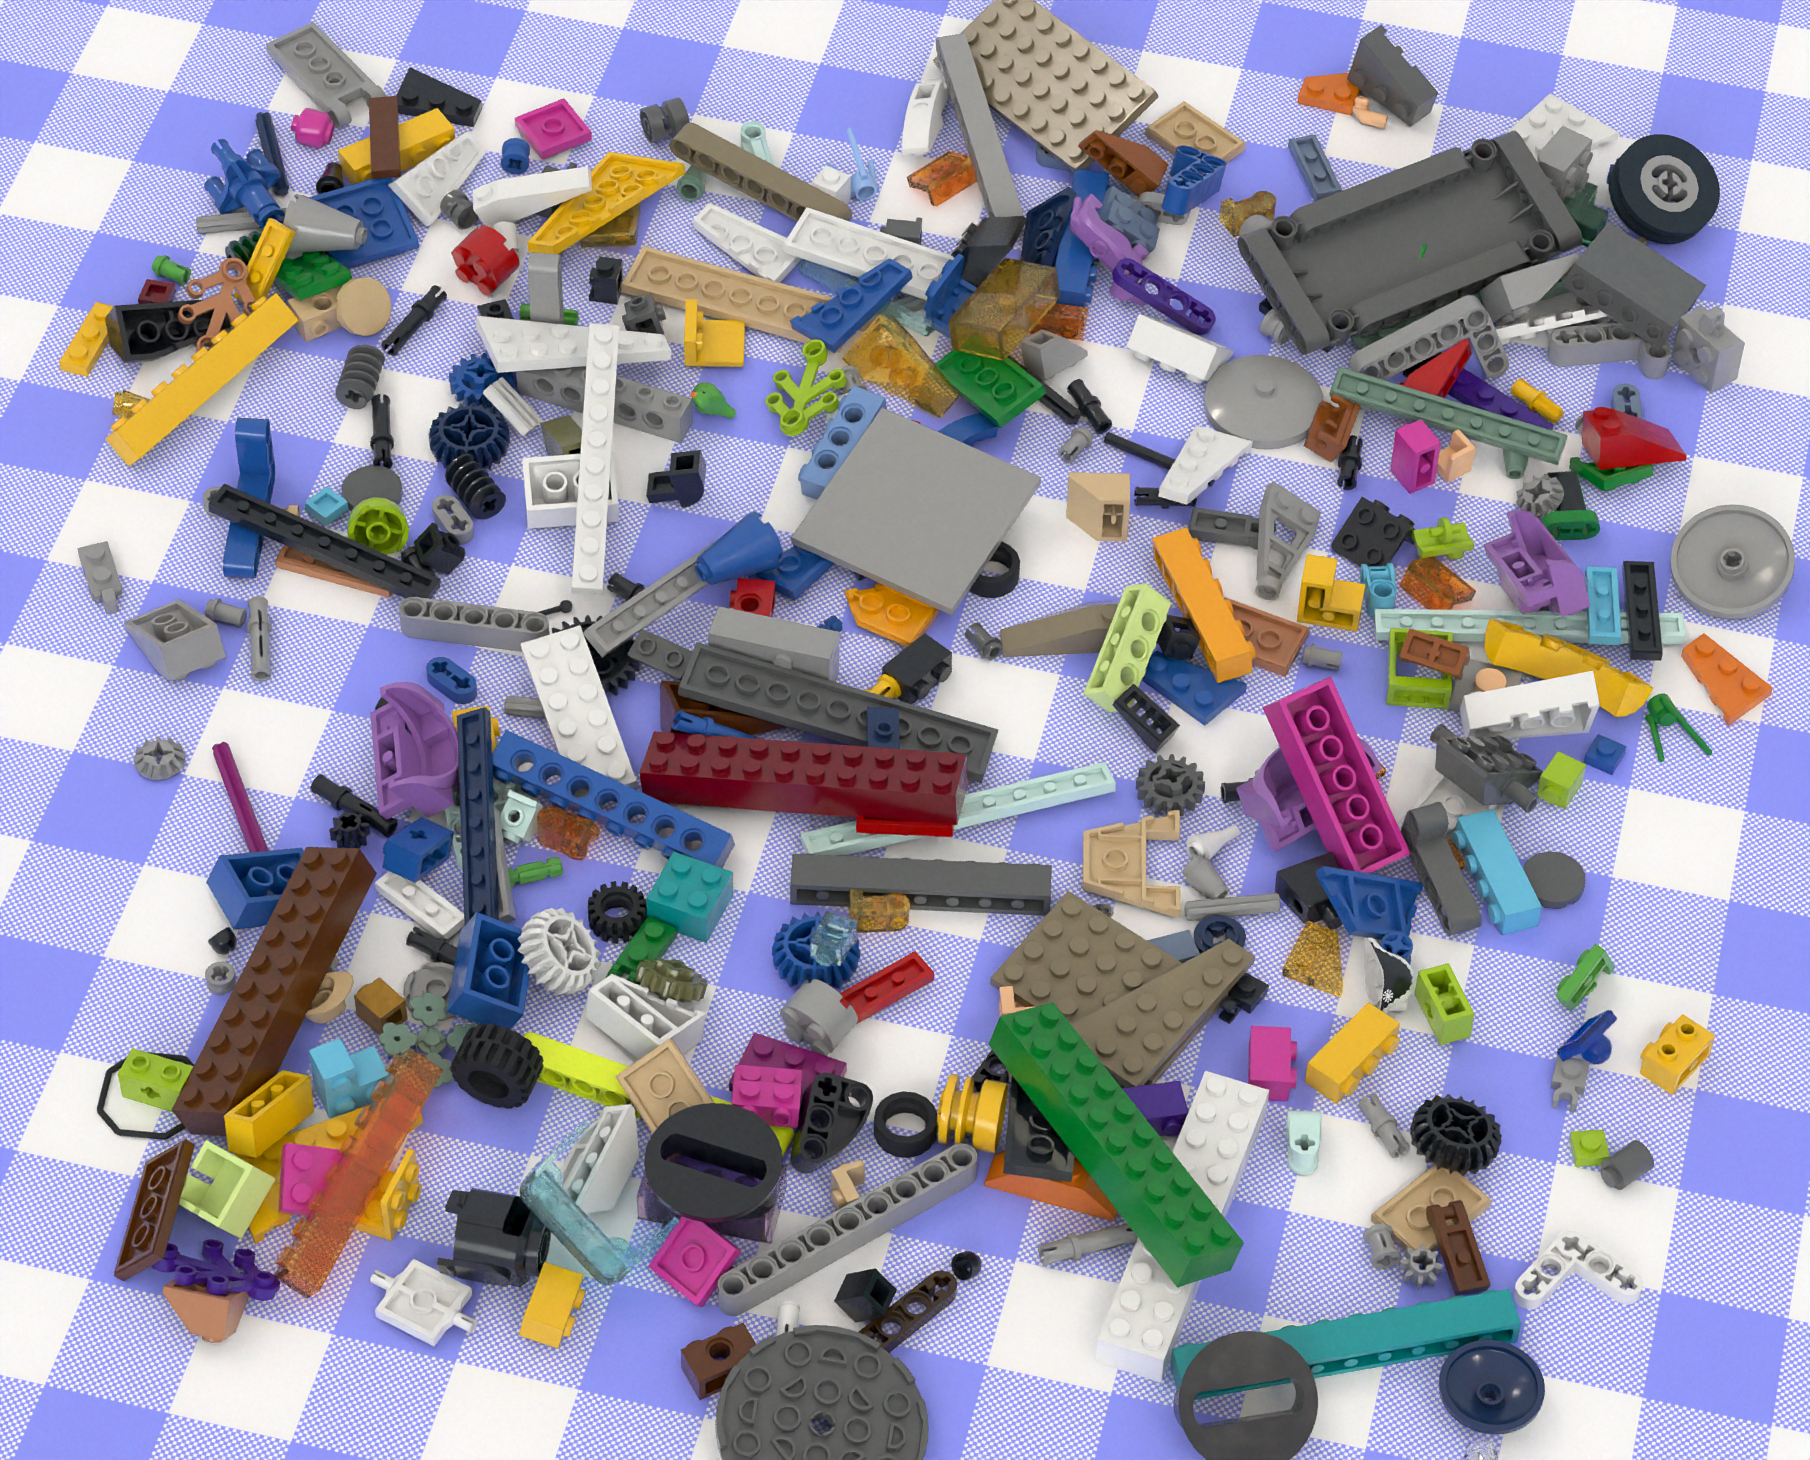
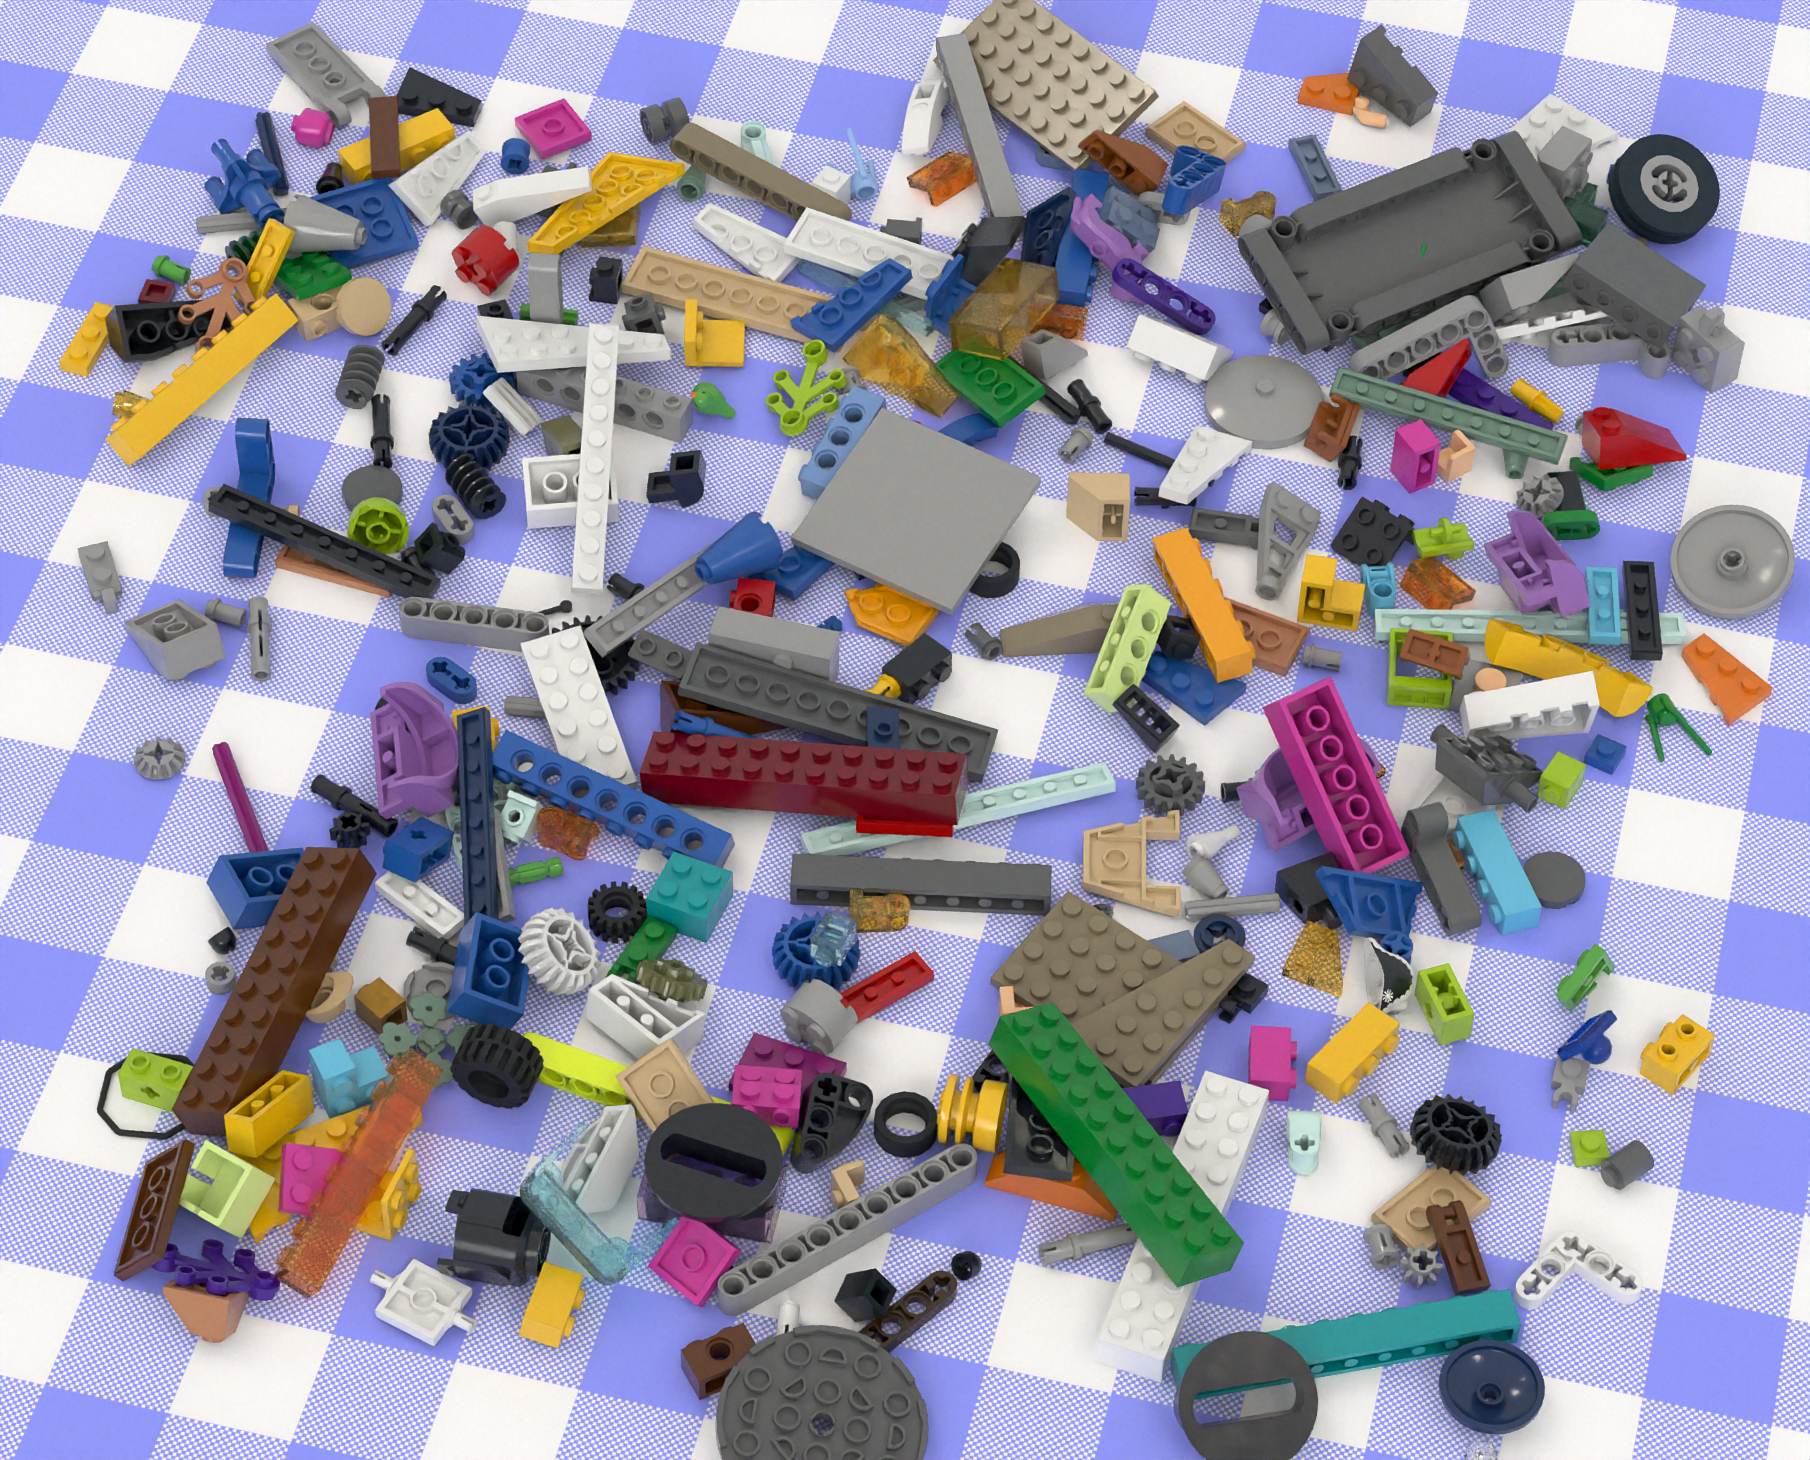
(326, 506): medium azure plate -> none
(1633, 396): sand blue beam -> none

